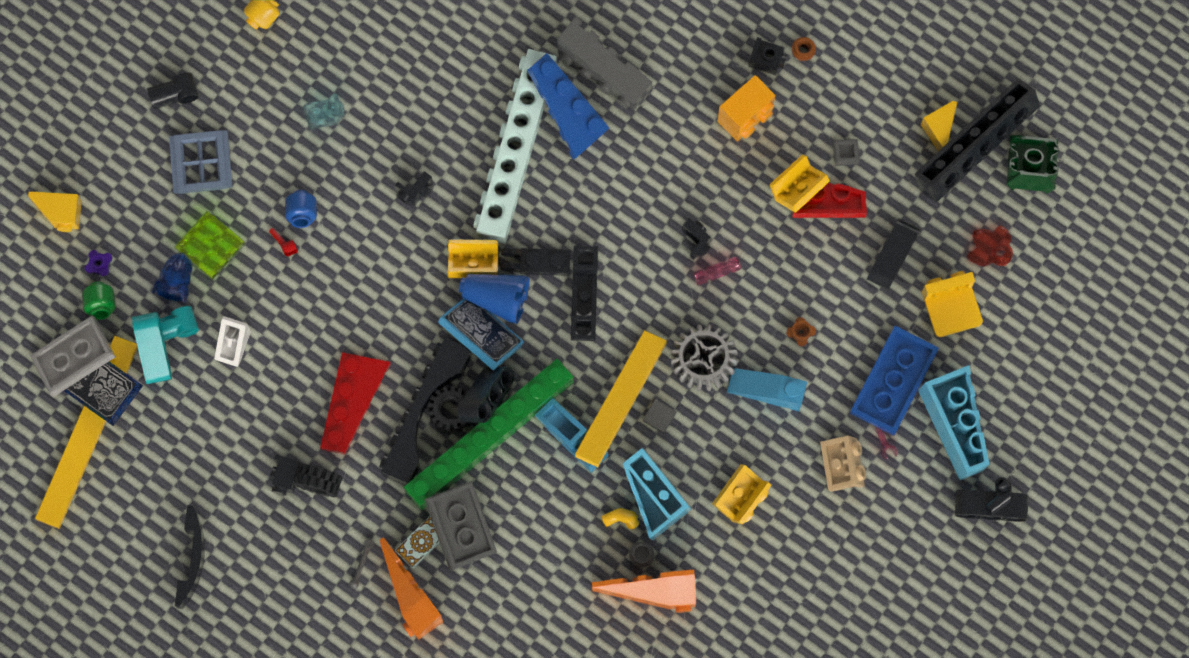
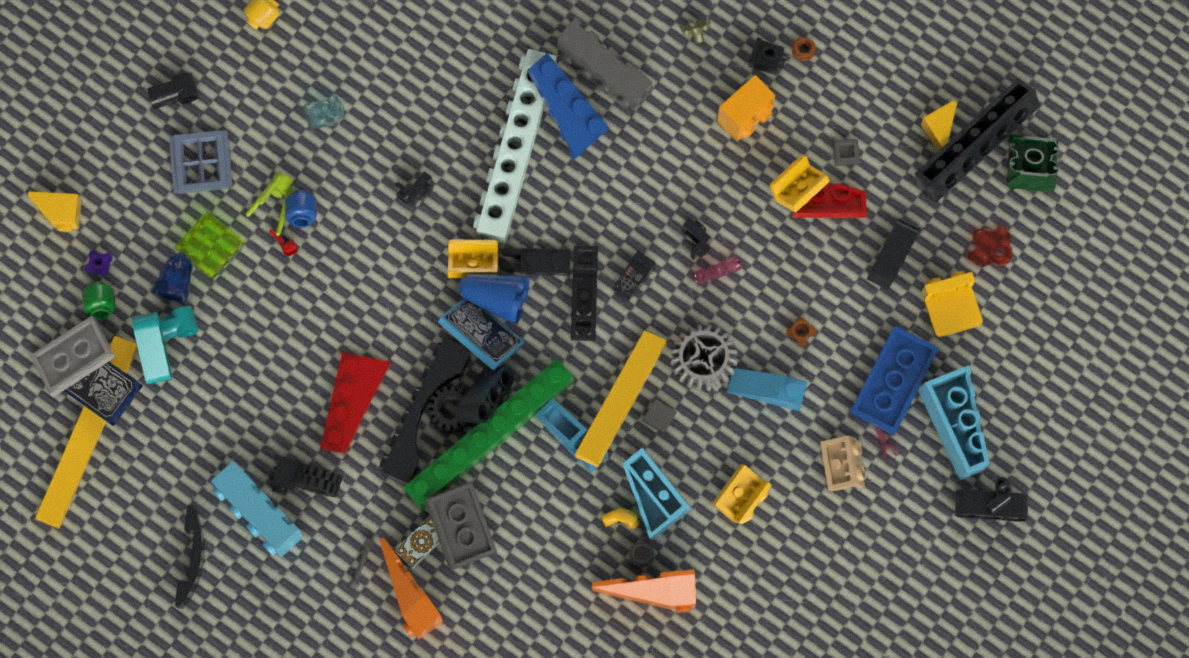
(231, 341): white slope -> none
(256, 509): none -> medium azure wedge
(278, 186): none -> lime plant
(634, 275): none -> black leg
(696, 29): none -> olive plant

